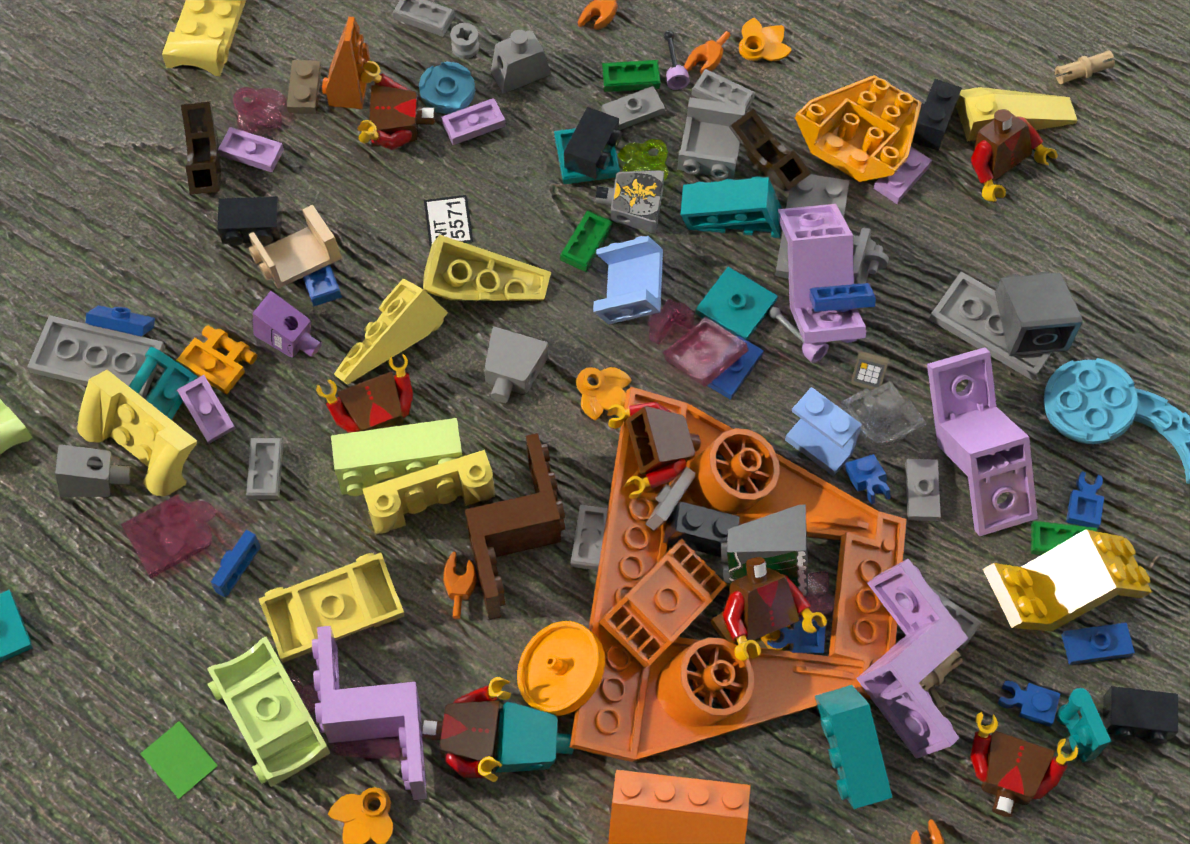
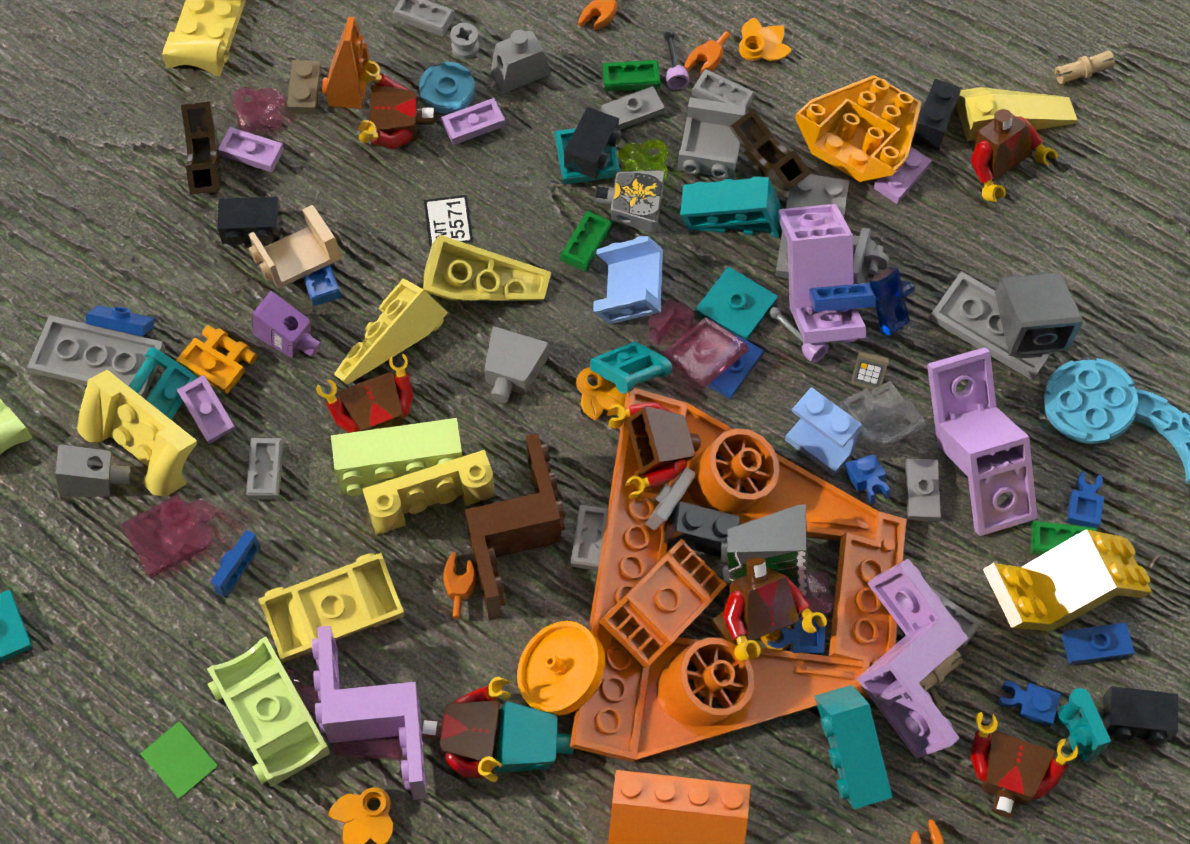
(632, 357): none -> teal plate
(890, 299): none -> clear blue plate

